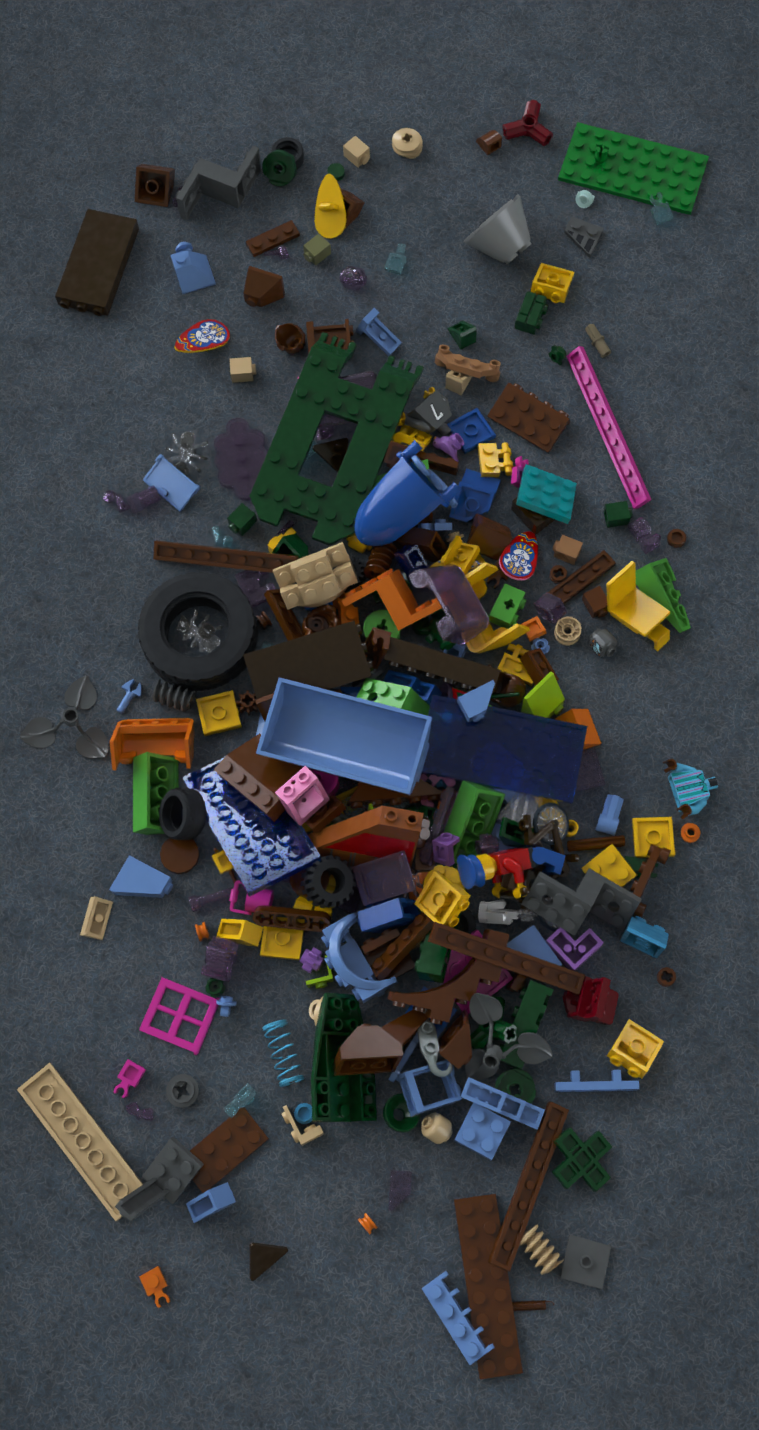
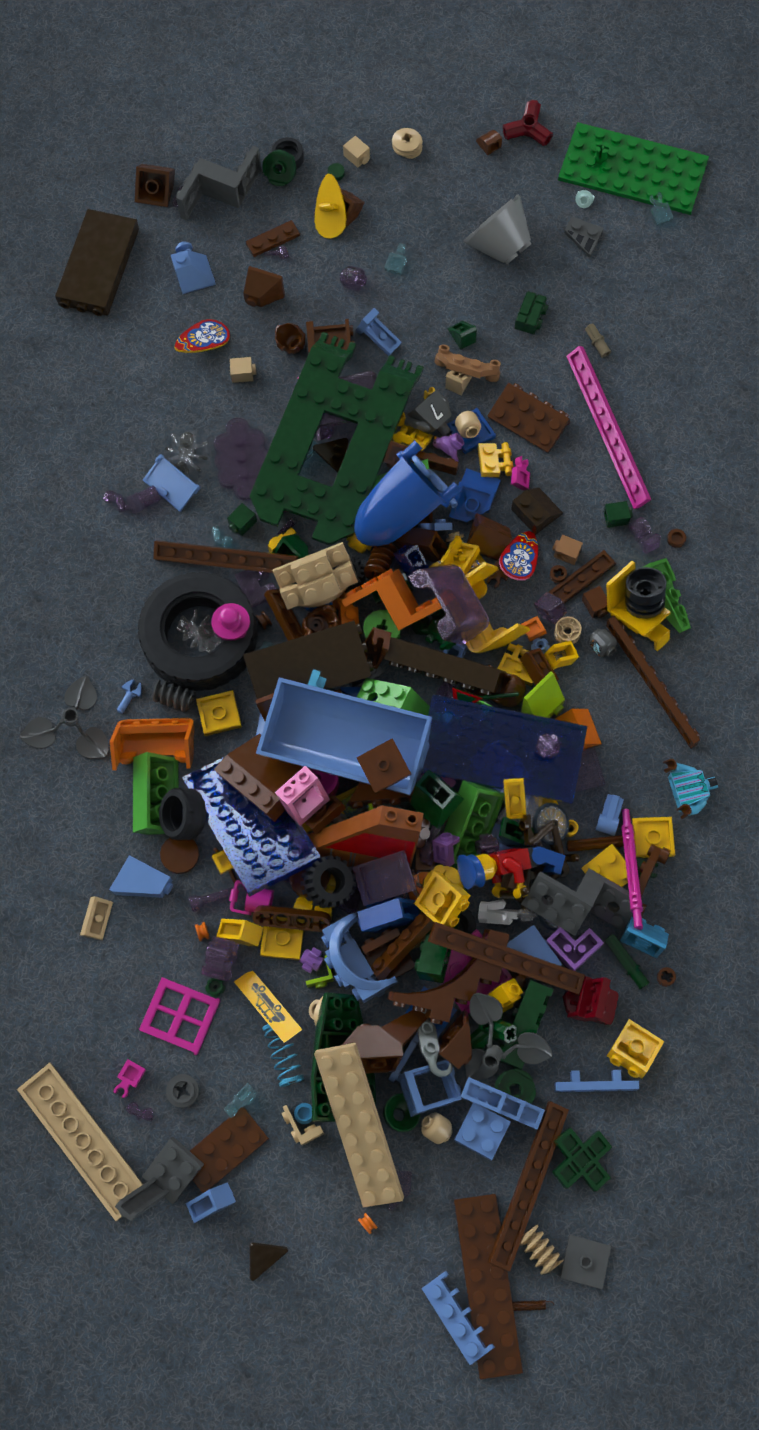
(153, 1283): orange plate -> none
(226, 1003): medium blue plate -> none
(230, 622): none -> dark pink plate
(243, 700): reddish brown gear -> none
(268, 1006): none -> yellow sticker
(316, 249): olive brick -> none
(316, 680): none -> medium azure slope
(359, 1125): none -> tan plate
(384, 766): none -> reddish brown plate
(423, 689): blue slope -> none
(435, 798): none -> dark green slope
(468, 424): none -> tan head
(476, 702): medium blue slope -> none
(507, 994): none -> yellow window
(508, 596): bright green brick -> none
(515, 798): none -> yellow plate
(546, 494): teal plate -> none
(548, 745): none -> clear purple gear
(552, 282): yellow plate -> none
(557, 354): dark green plate -> none
(561, 654): none -> yellow window
(627, 961): none -> dark green axle
(632, 869): none -> dark pink axle
(645, 592): none -> black wheel
(657, 687): none -> reddish brown plate
(688, 838): orange plate -> none

